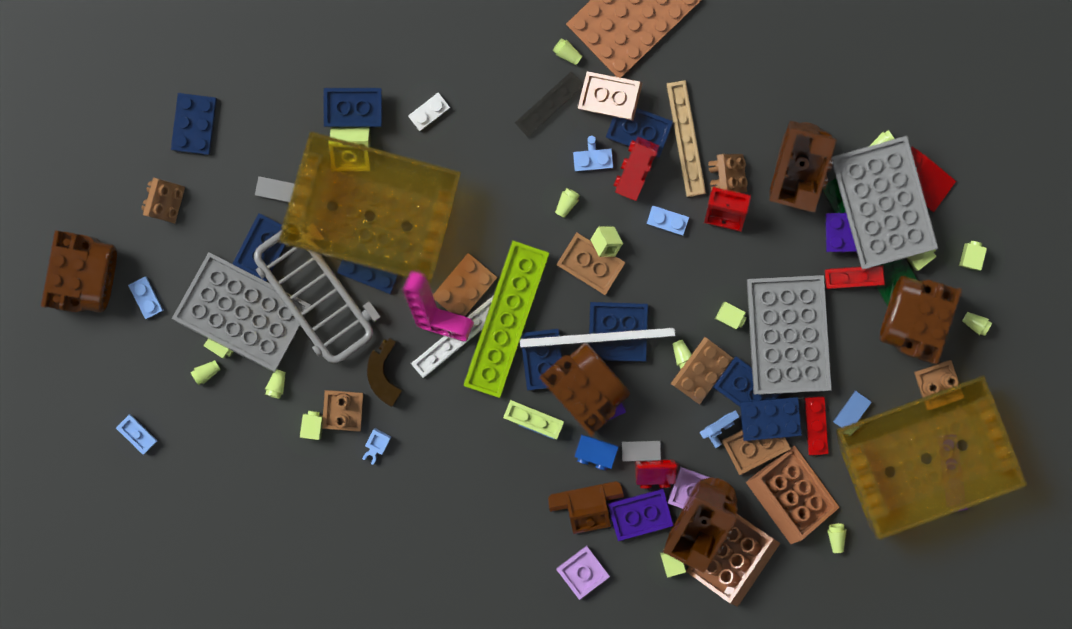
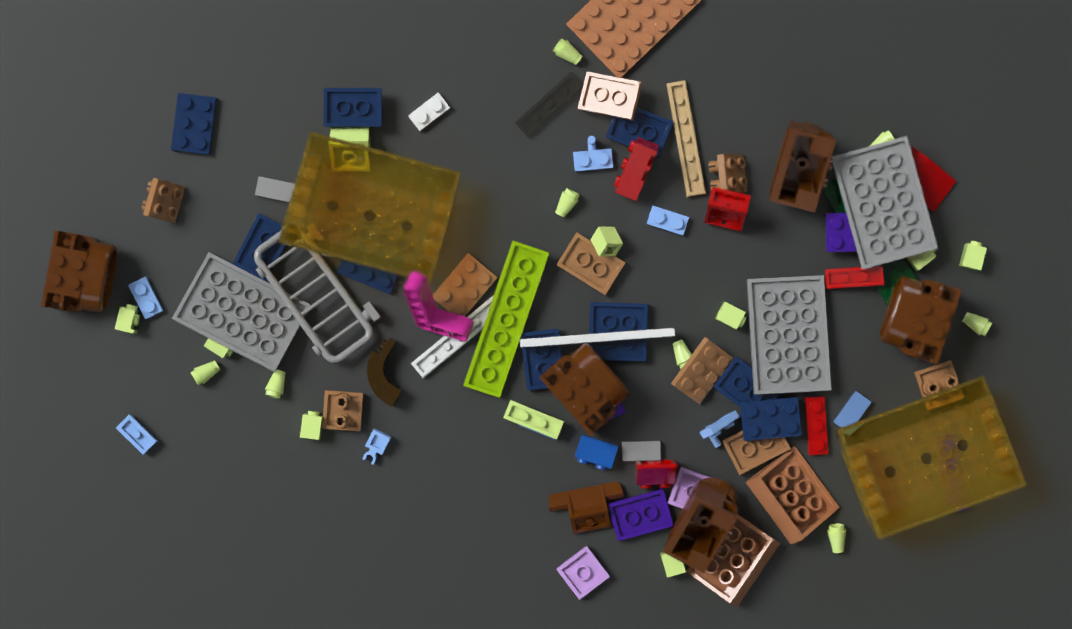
(127, 319): none -> yellowish green brick

